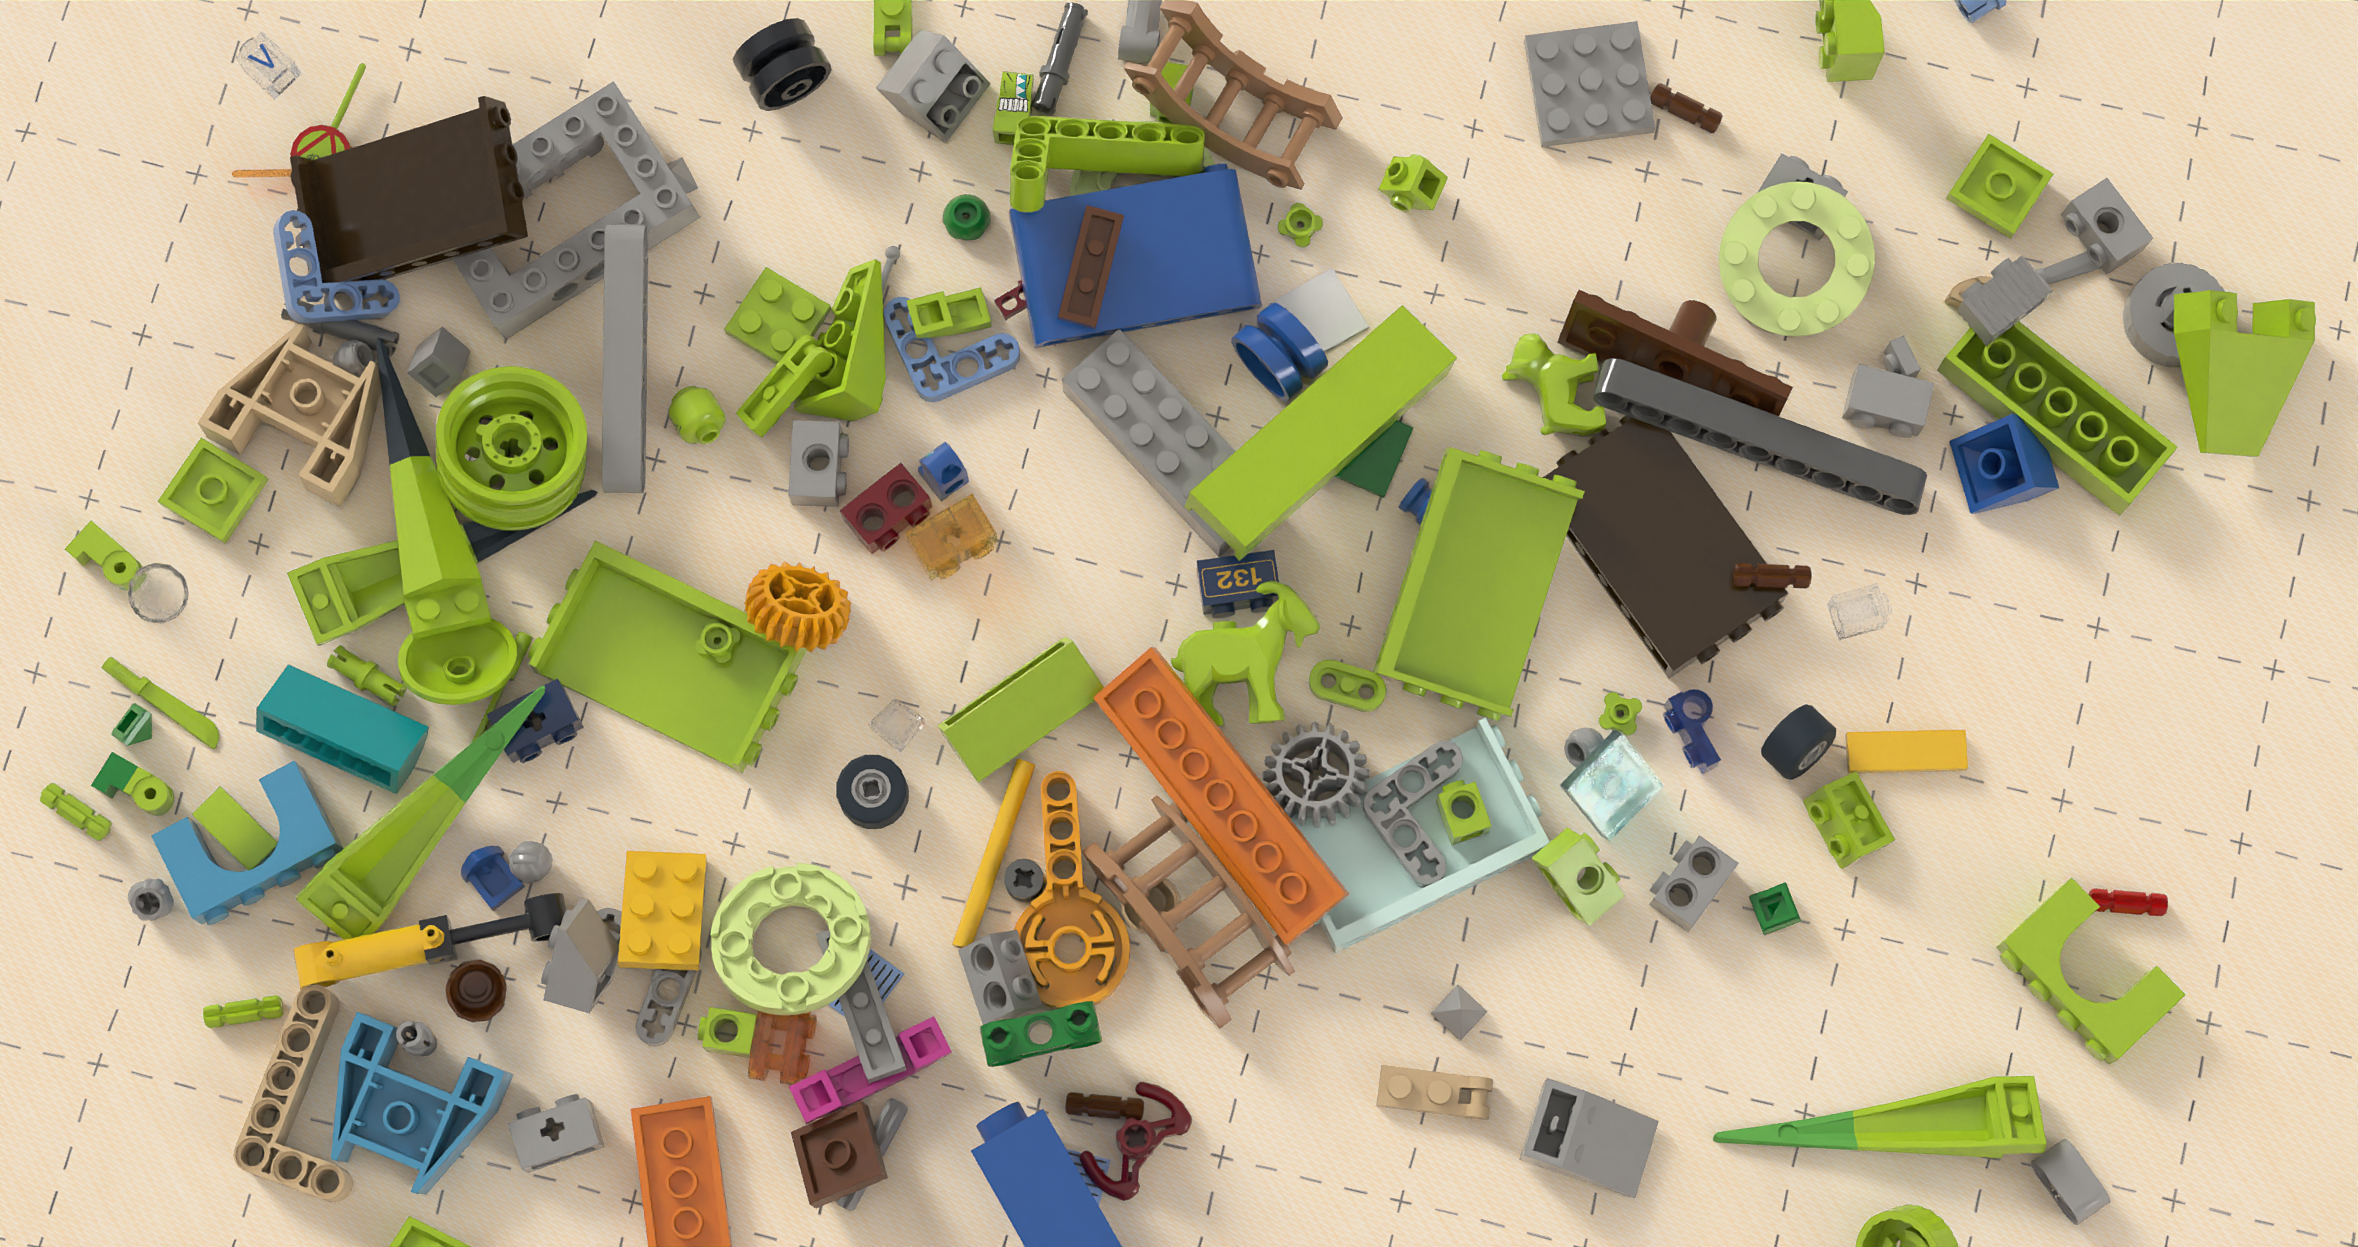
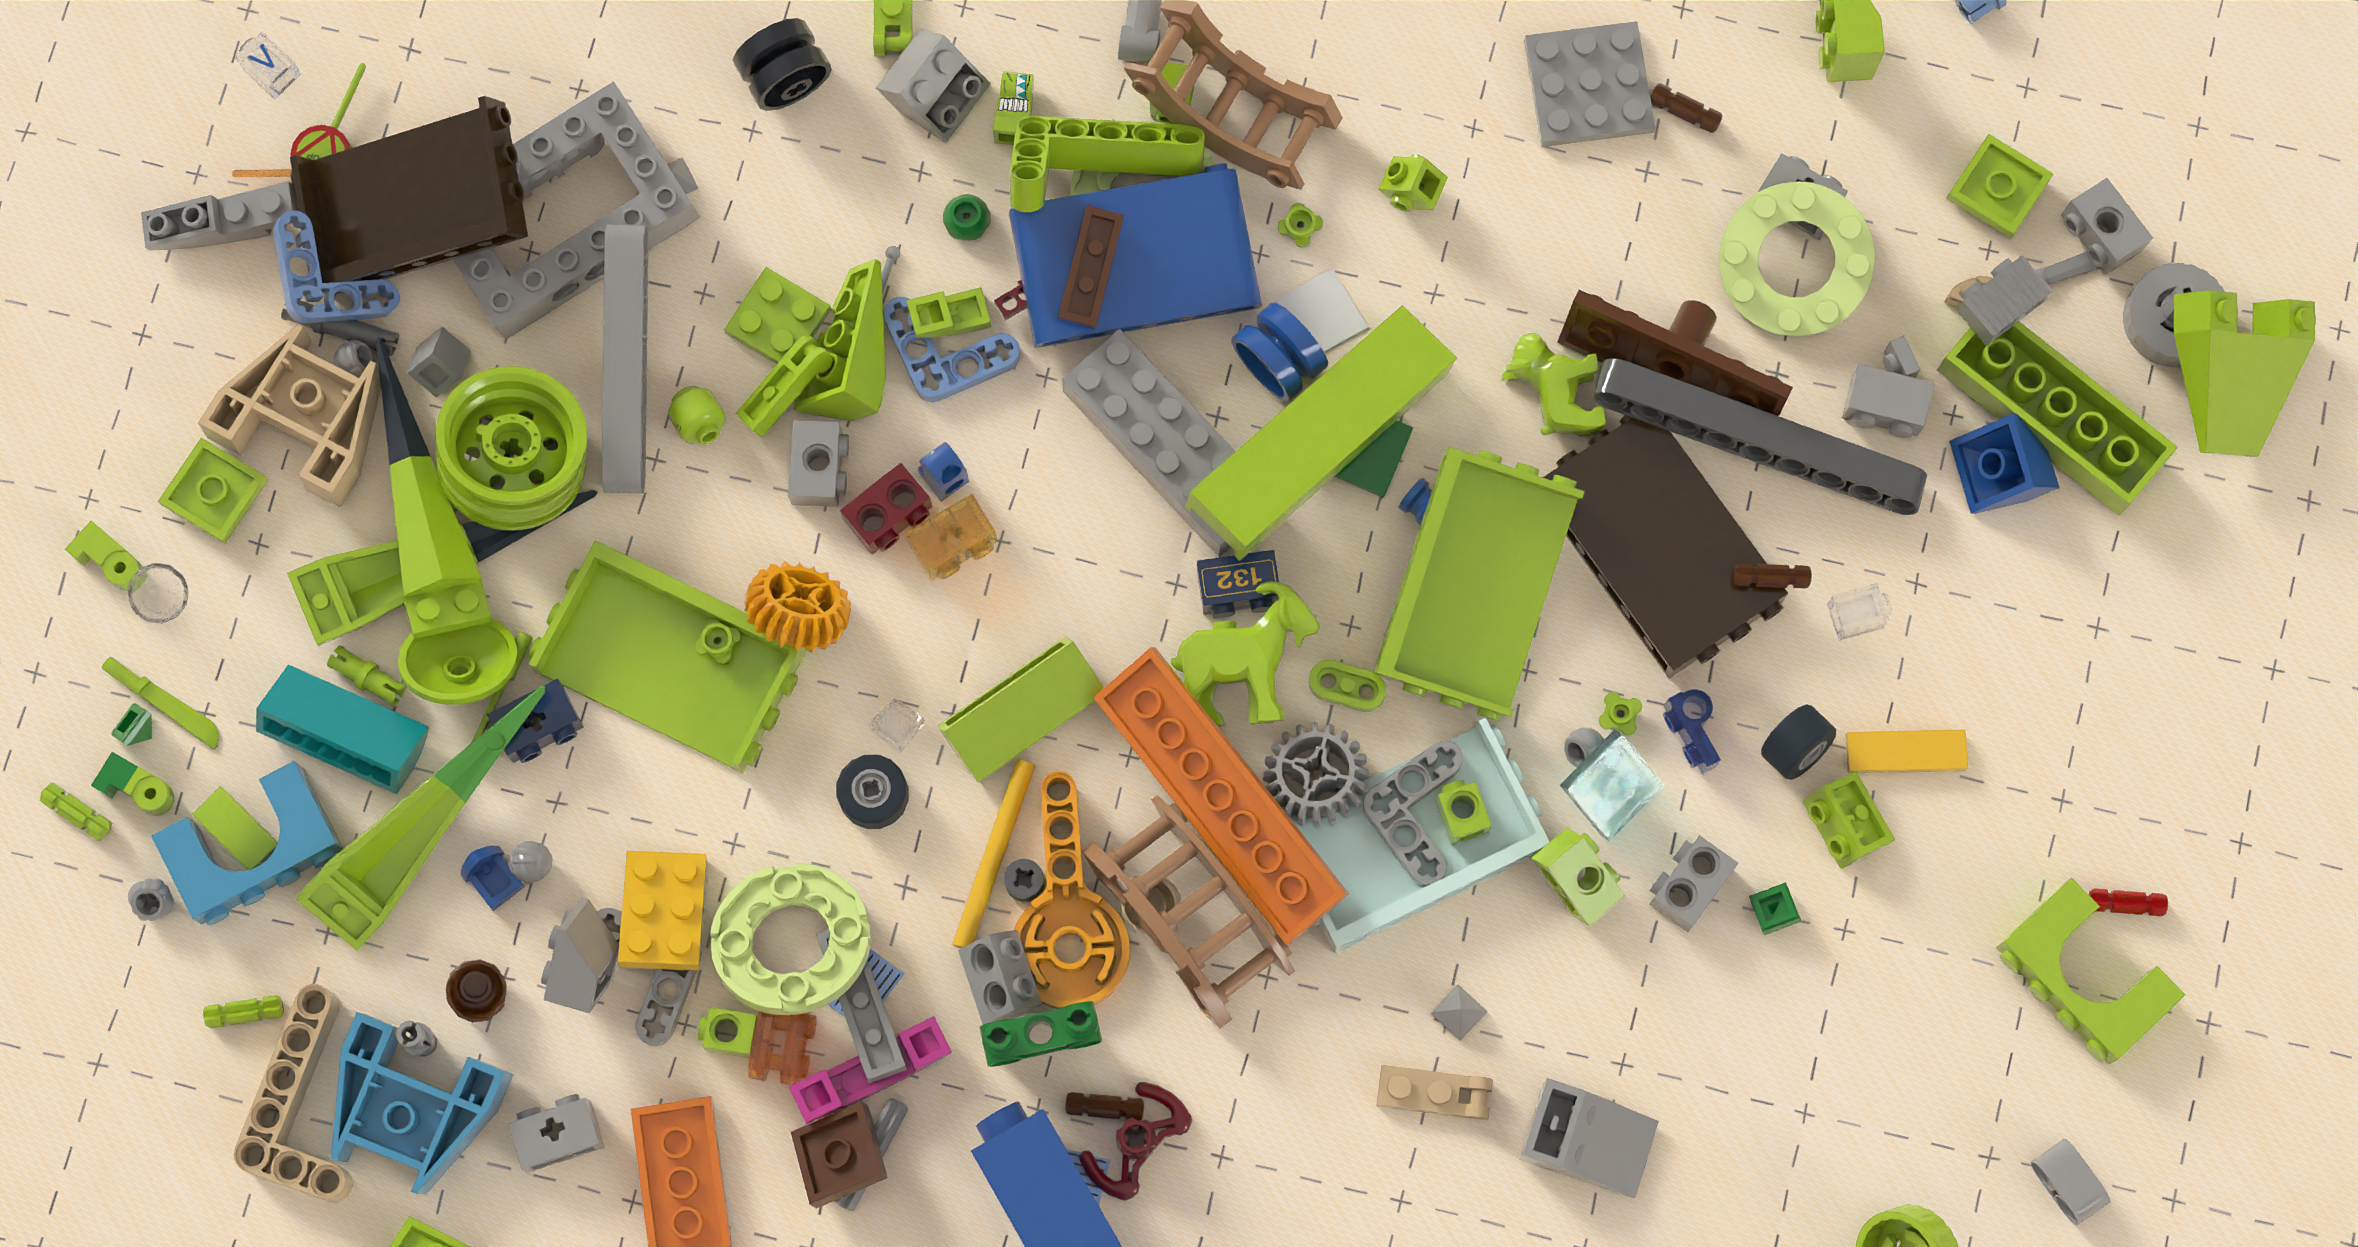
(217, 221): none -> light grey slope
(427, 942): yellow piece -> none
(1055, 71): dark grey pin -> none
(1967, 1120): lime plate -> none

